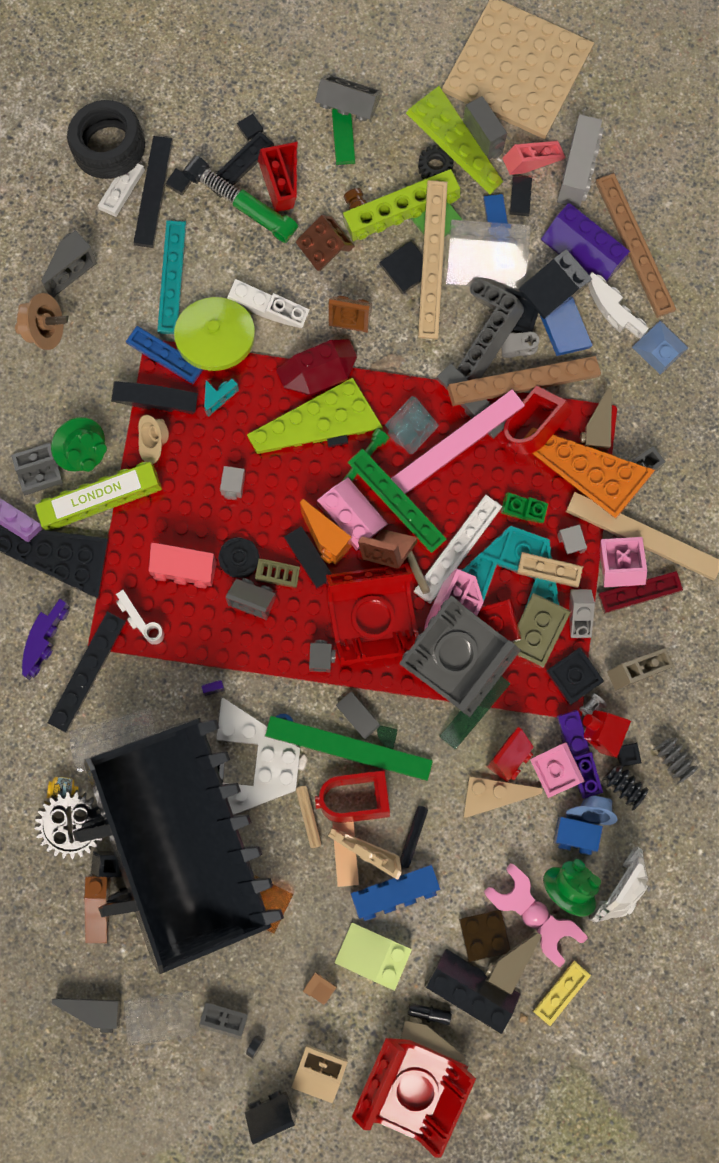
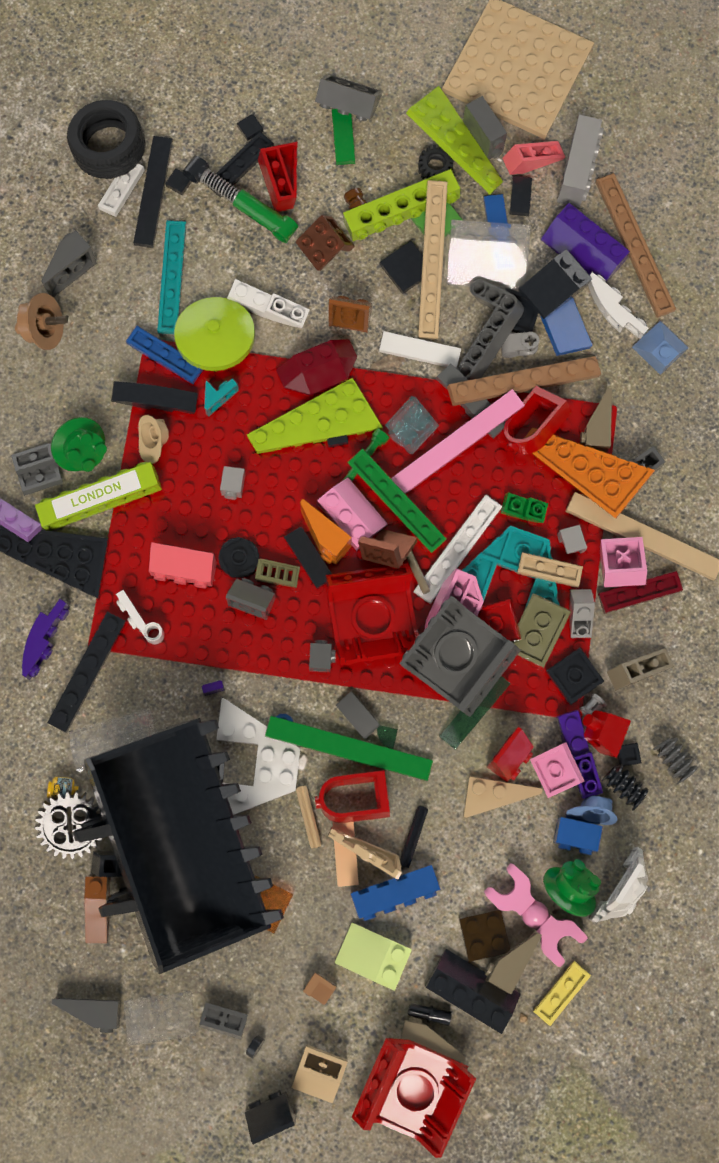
(419, 350): none -> white tile

